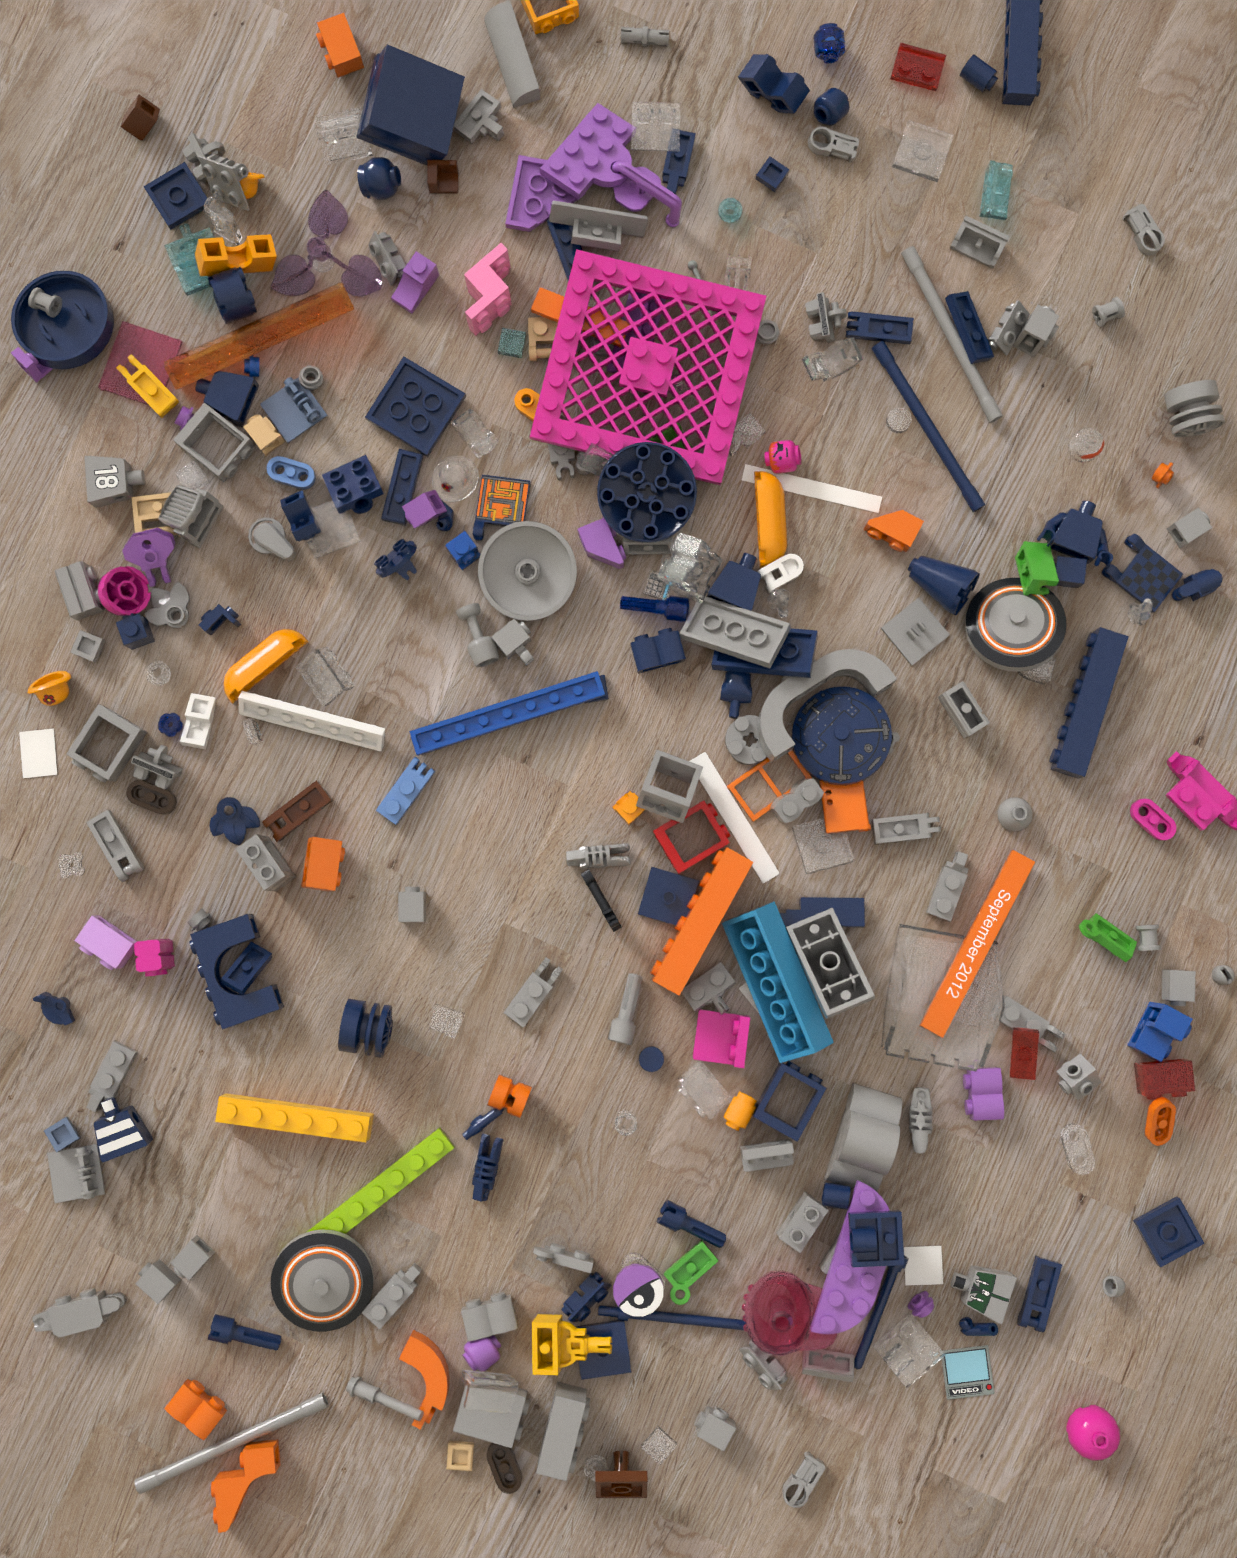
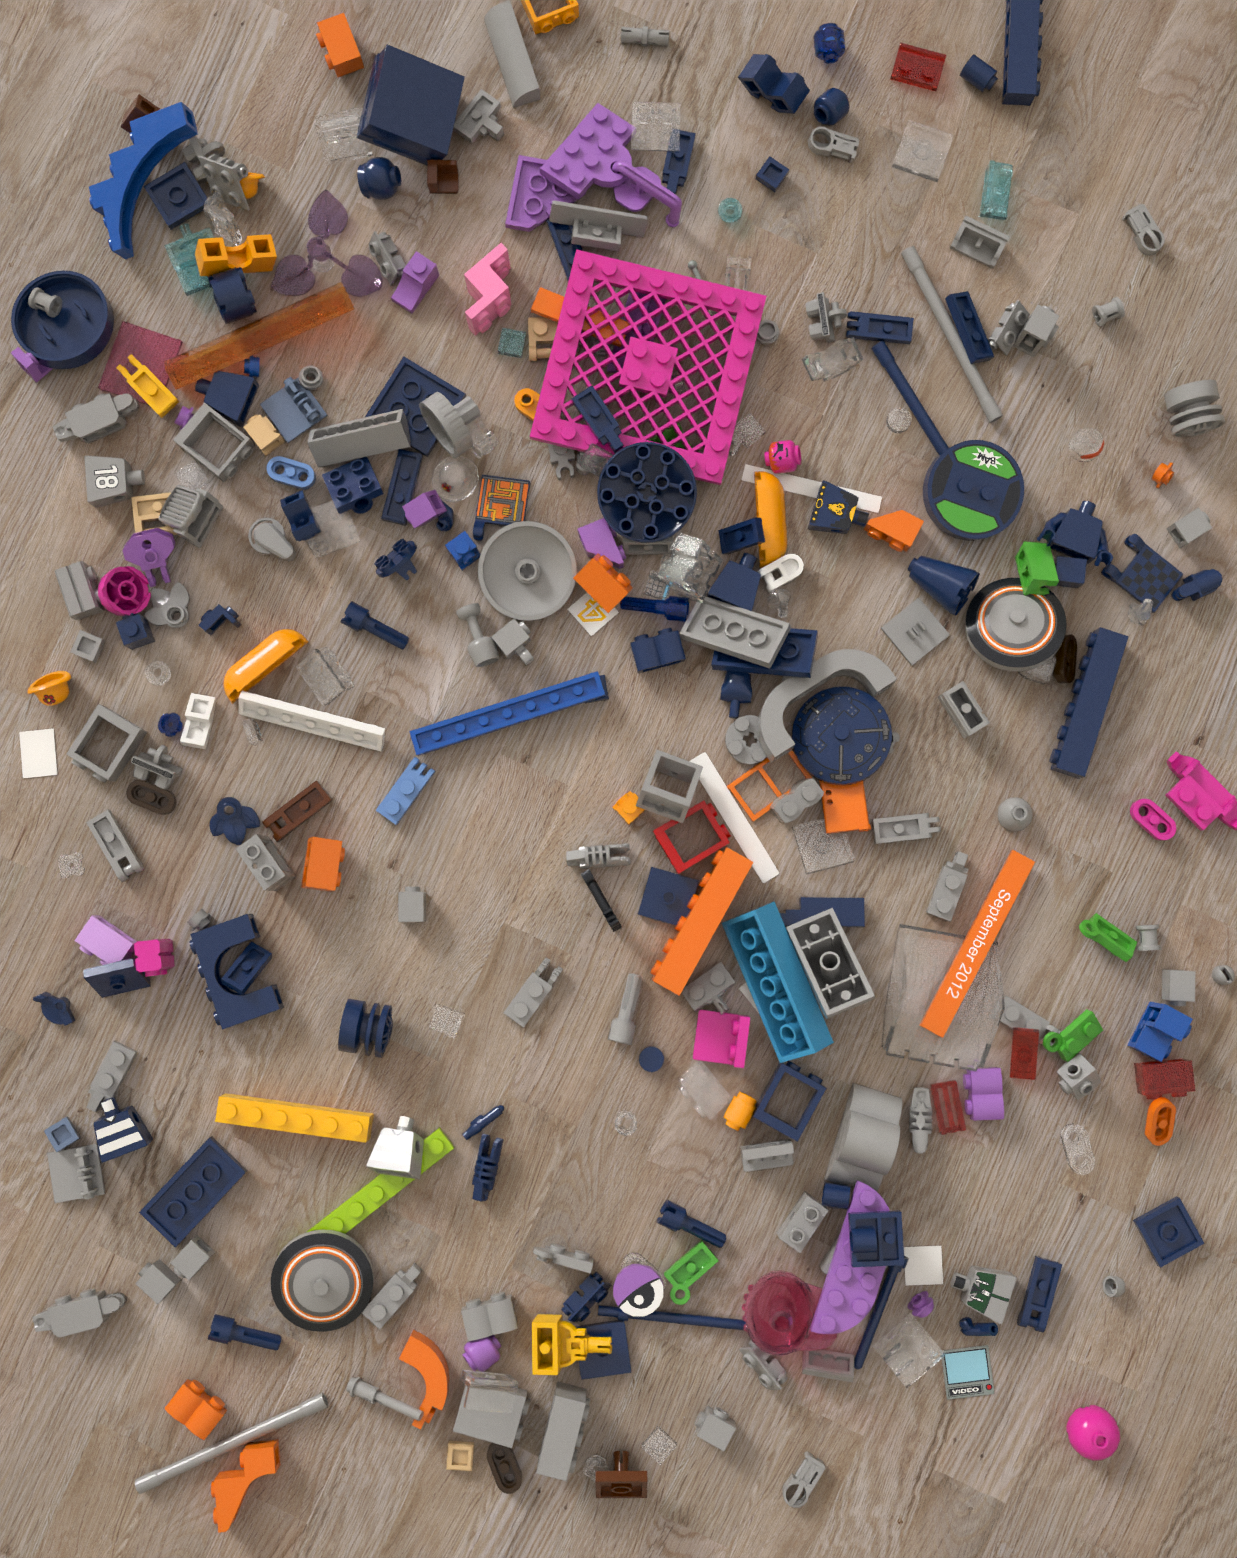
(96, 418): none -> light grey hinge
(116, 978): none -> dark blue plate
(152, 139): none -> blue arch
(193, 1191): none -> dark blue plate
(359, 438): none -> light grey brick
(359, 618): none -> dark blue piece
(398, 1151): none -> torso
(450, 422): none -> light grey piece
(500, 1094): orange wheel -> none
(591, 614): none -> white sticker
(598, 418): none -> dark blue hinge
(603, 582): none -> orange brick
(741, 535): none -> dark blue plate
(836, 510): none -> torso
(959, 1113): none -> clear red tile
(973, 490): none -> brick
(1065, 663): none -> dark brown plate
(1074, 1036): none -> bright green hinge

